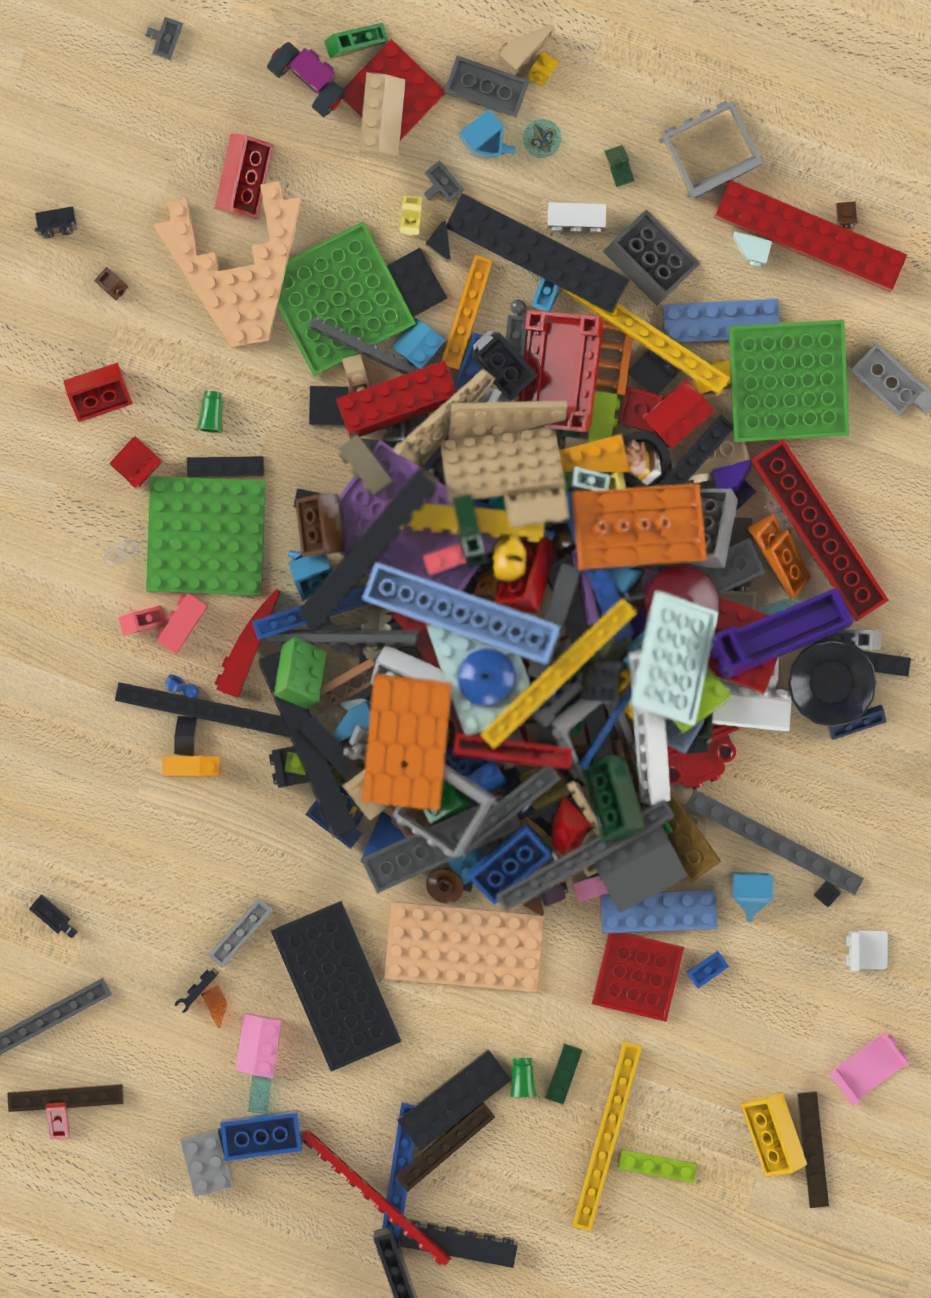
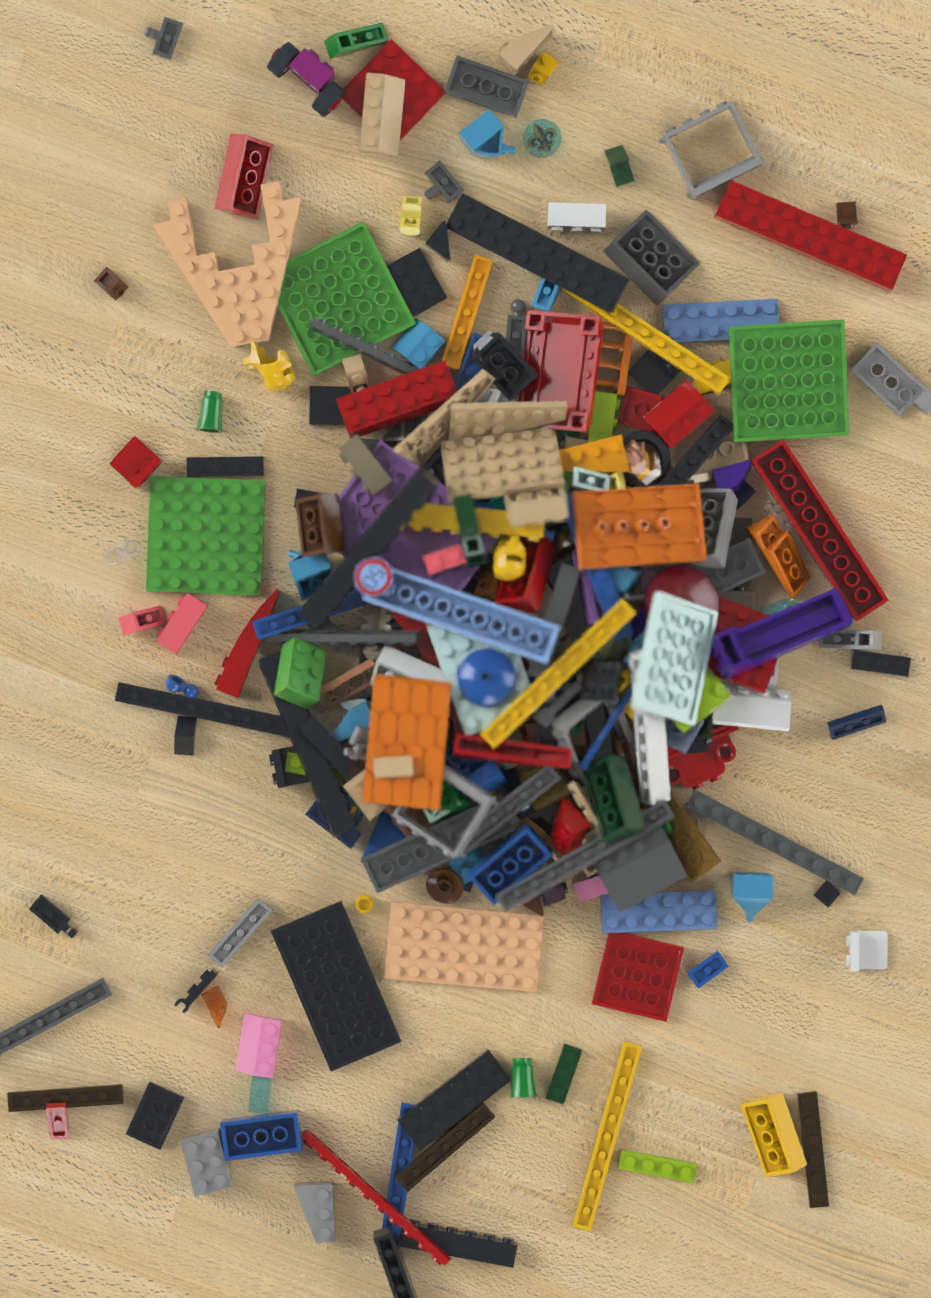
(55, 222): black bracket -> none
(97, 392): red slope -> none
(155, 1115): none -> black plate
(191, 765): light orange slope -> none
(275, 370): none -> yellow piece
(318, 1207): none -> light grey wedge
(364, 904): none -> yellow plate
(373, 577): none -> piece
(393, 766): none -> tan tile
(753, 248): light aqua slope -> none
(853, 684): black dish -> none
(869, 1067): bright pink panel -> none

